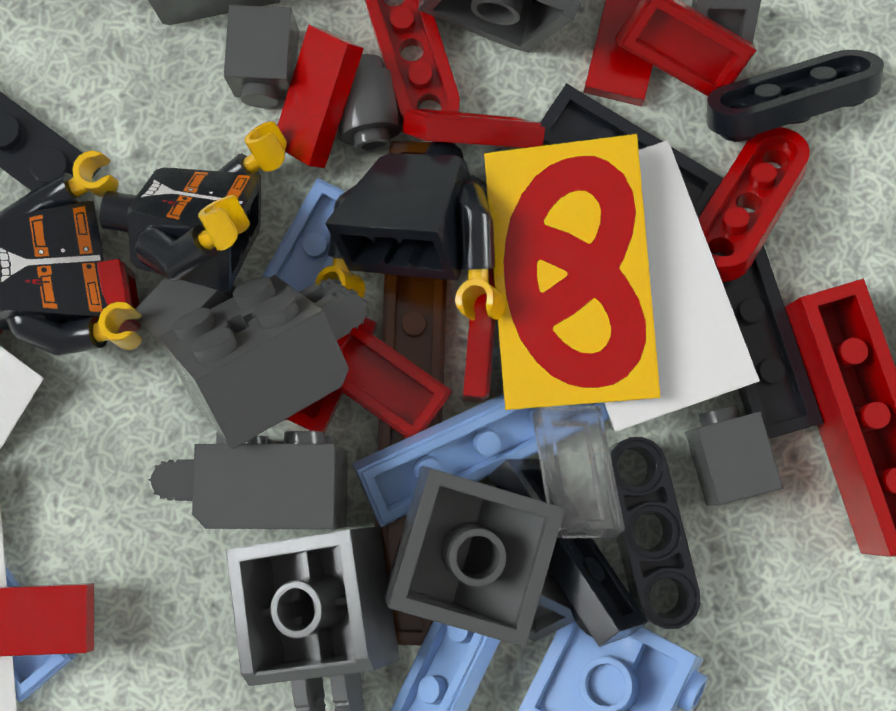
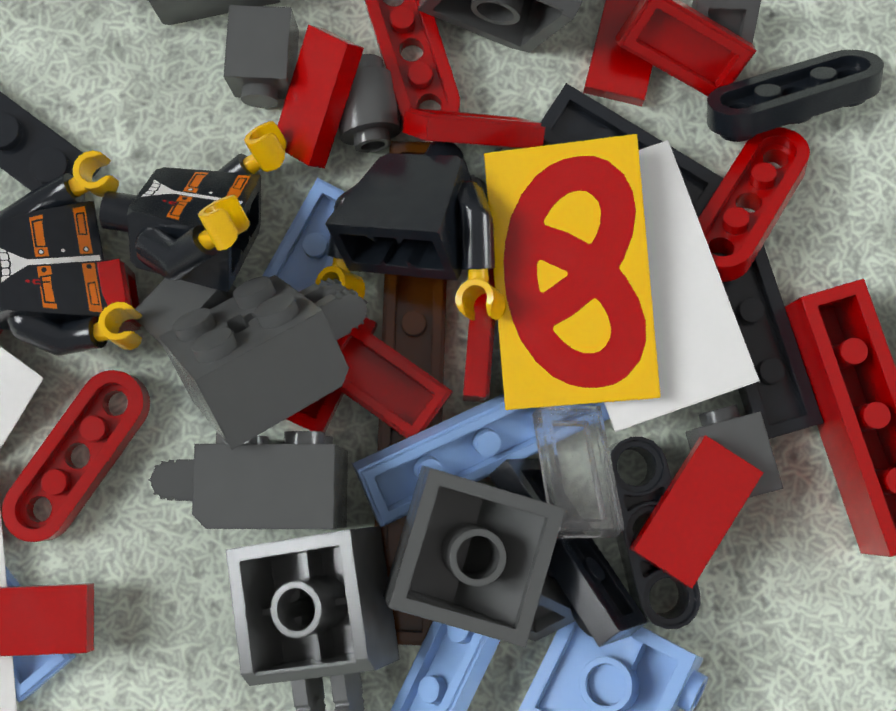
(51, 469): none -> red plate
(696, 511): none -> red tile

